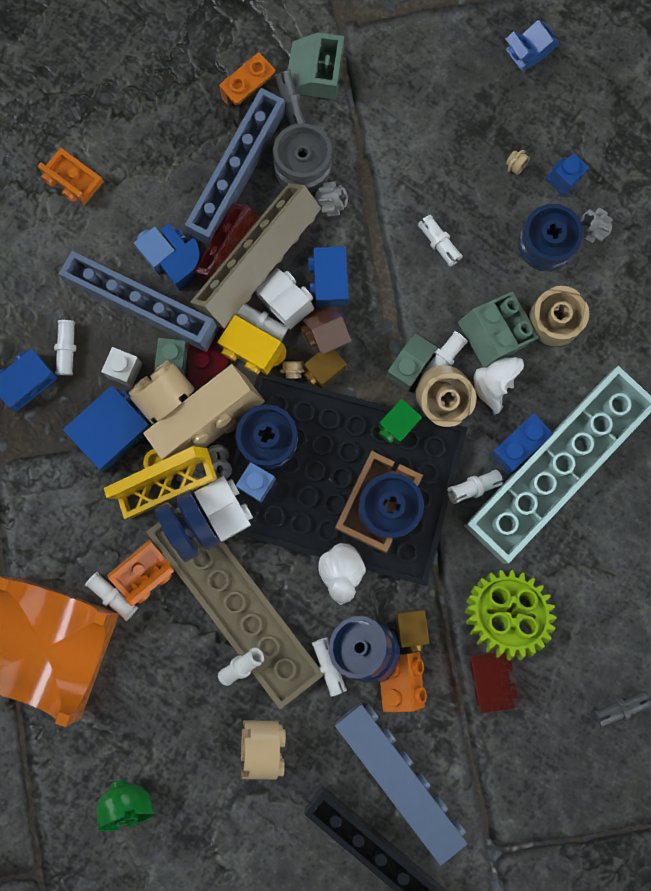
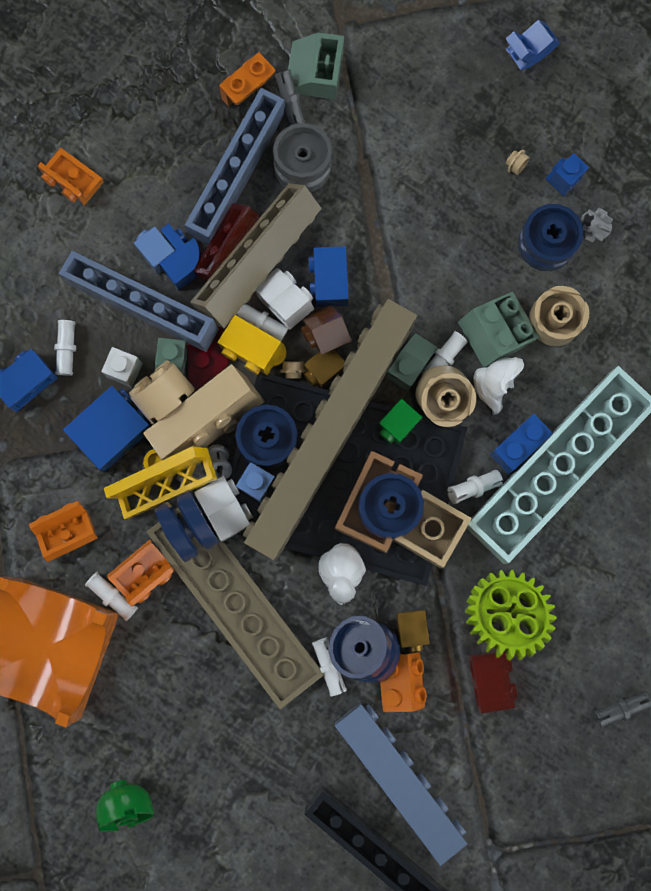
(63, 530): none -> orange bracket
(241, 666): white pin -> none
(261, 749): tan brick -> none
(330, 432): none -> dark tan brick
(331, 198): light grey gear -> none
(436, 532): none -> tan brick
(440, 240): white pin -> none

